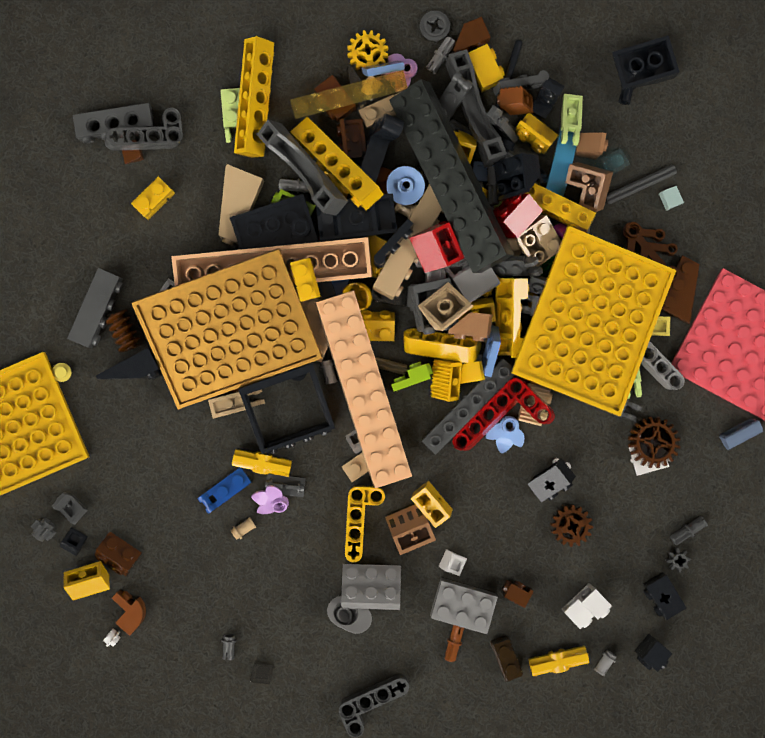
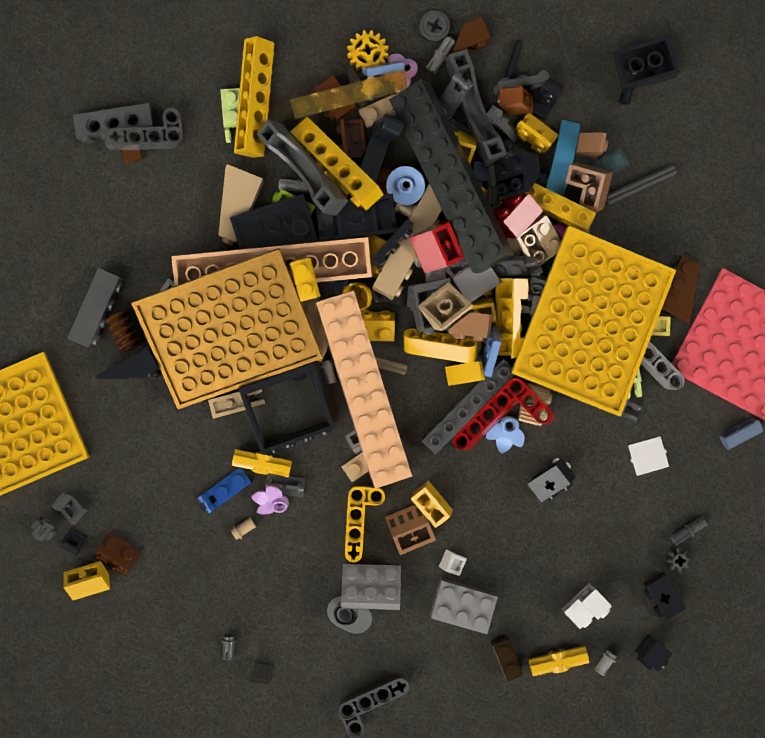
(62, 372): light yellow plate -> none
(112, 637): white plate -> none
(134, 612): dark orange brick -> none
(153, 198): yellow brick -> none
(416, 374): lime plate -> none
(446, 379): yellow brick -> none
(454, 643): dark orange axle -> none
(485, 67): yellow brick -> none
(517, 593): reddish brown brick -> none
(563, 528): reddish brown gear -> none
(571, 117): yellowish green hinge -> none
(647, 248): reddish brown plant -> none
(670, 444): reddish brown gear -> none
(671, 198): light aqua slope -> none

